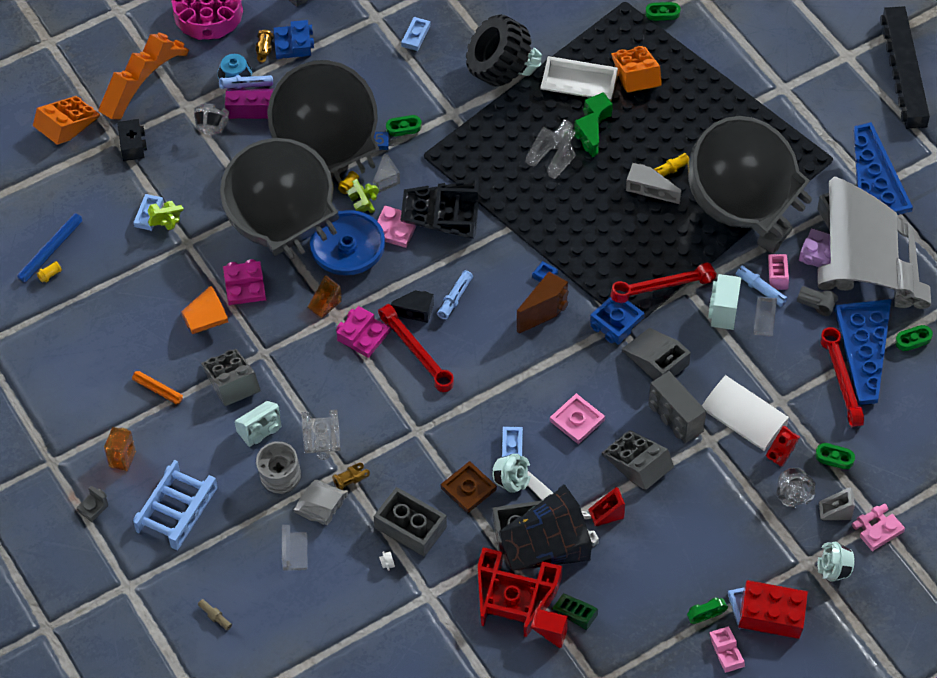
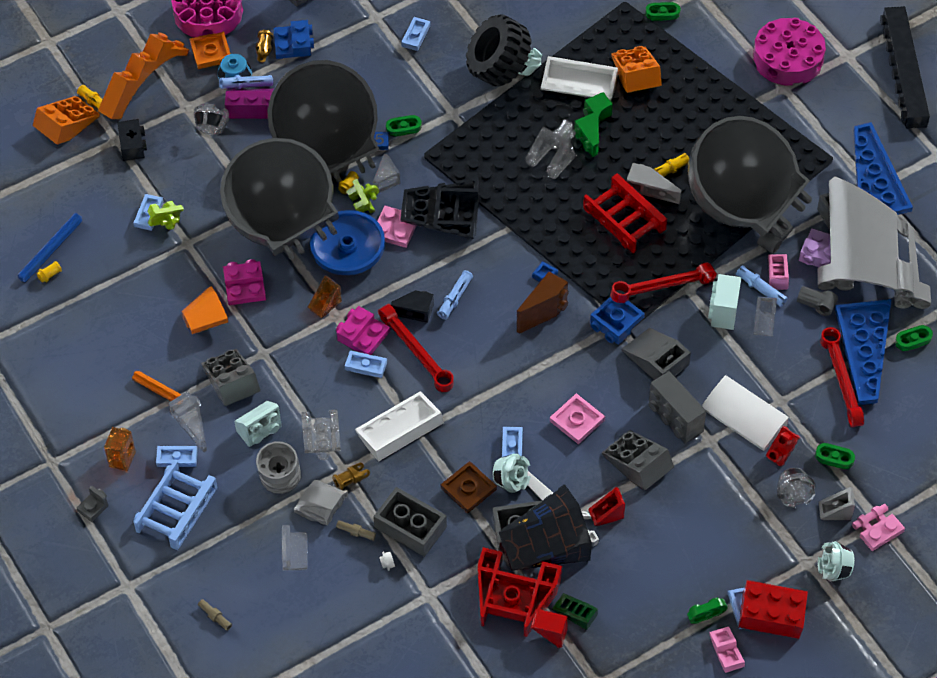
(92, 98): none -> yellow pin
(184, 455): none -> light blue plate
(187, 414): none -> clear slope
(209, 49): none -> orange plate
(356, 530): none -> dark tan bar
(365, 364): none -> light blue plate
(399, 426): none -> white slope
(630, 198): none -> red fence
(789, 51): none -> dark pink brick

